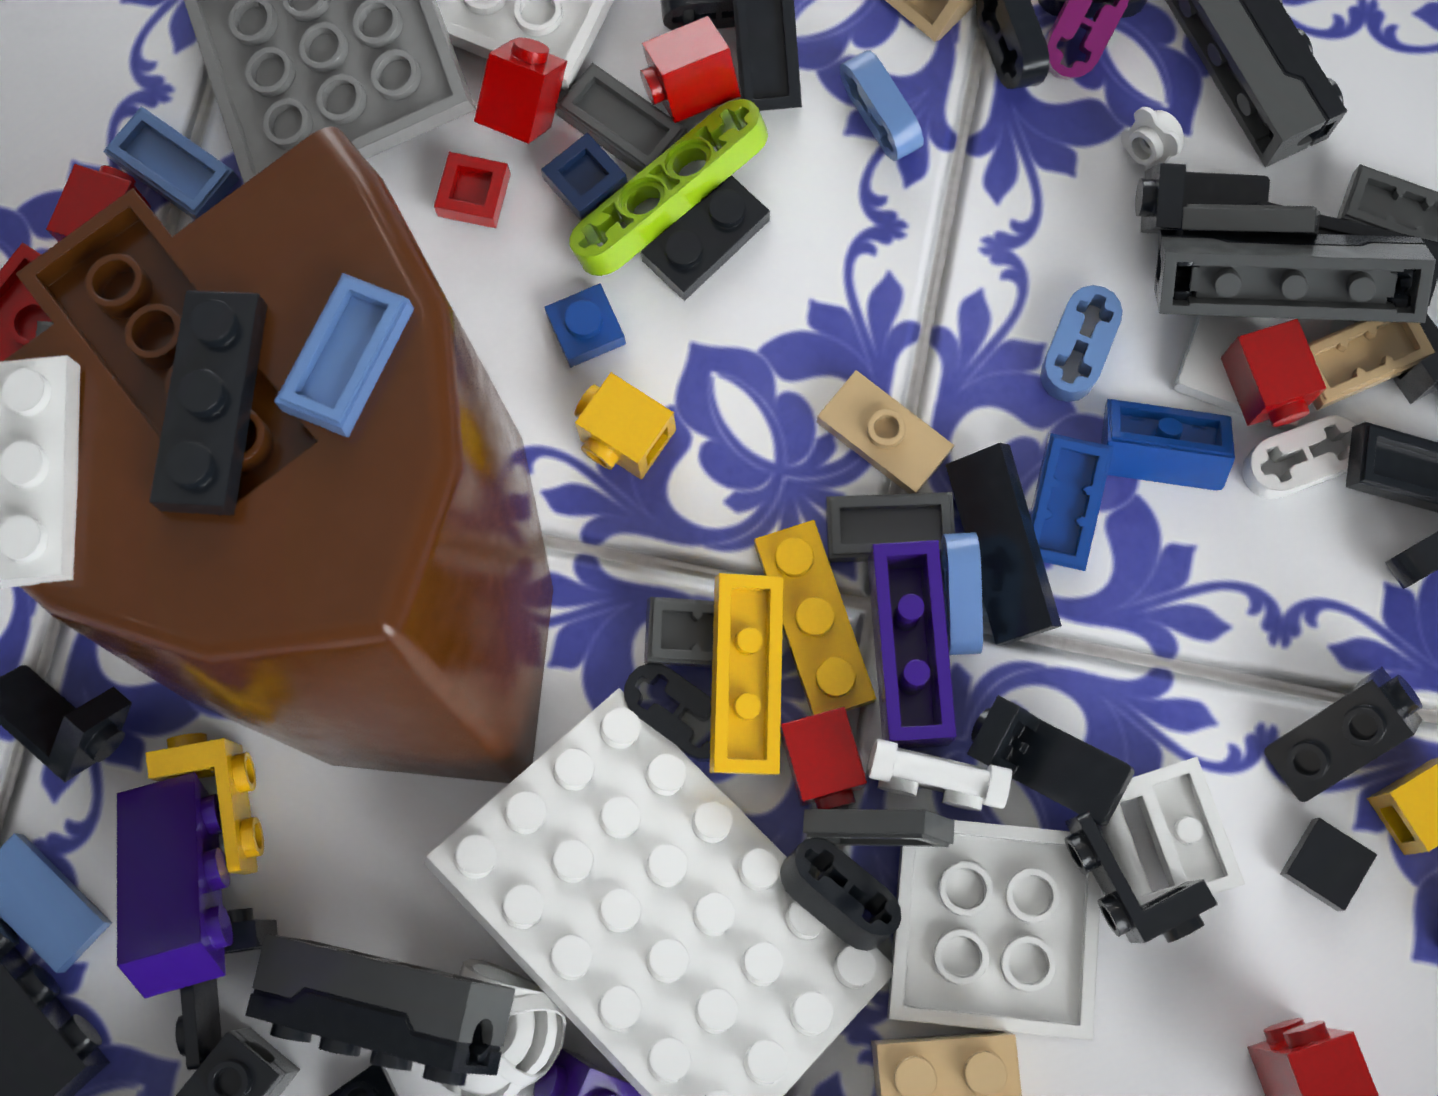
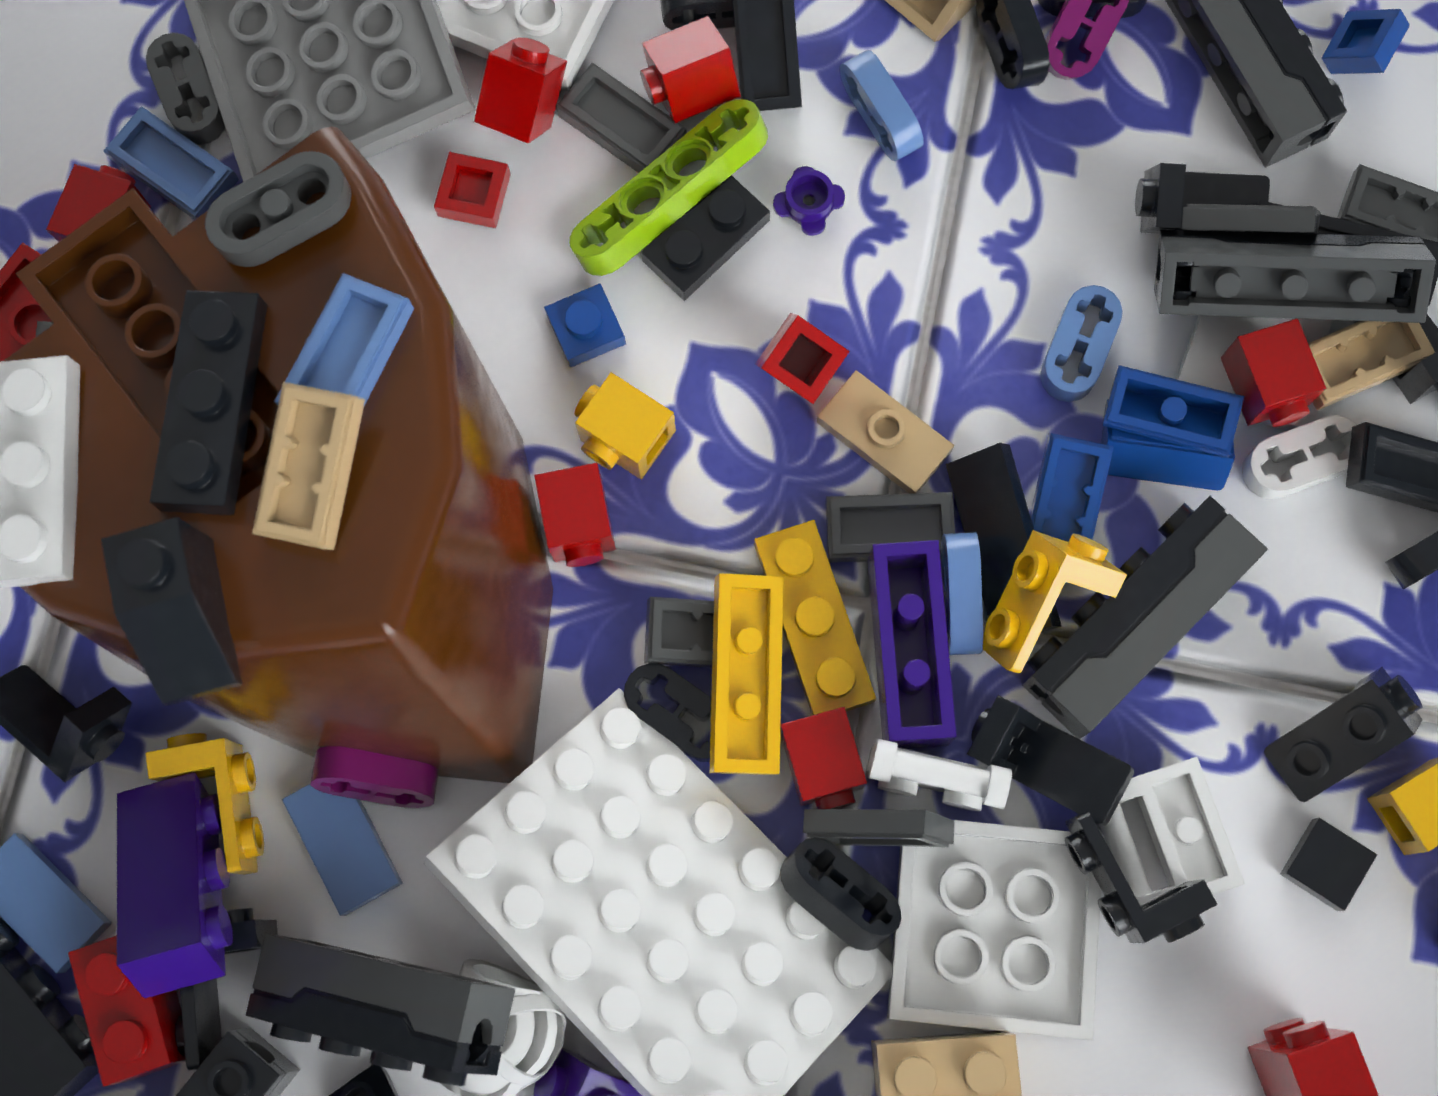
(125, 1030): none -> red brick
(172, 608): none -> black slope
(175, 92): none -> dark grey beam
(278, 206): none -> dark grey plate
(308, 466): none -> tan plate
(342, 847): none -> medium blue tile
(374, 777): none -> magenta beam
(575, 514): none -> red brick
(584, 176): dark blue plate -> none
(802, 357): none -> red brick
(812, 183): none -> dark purple plate
(1034, 588): none -> yellow bracket
(1152, 612): none -> piece
(1153, 137): white plate -> none
(1173, 411): none -> blue slope
(1365, 41): none -> blue plate

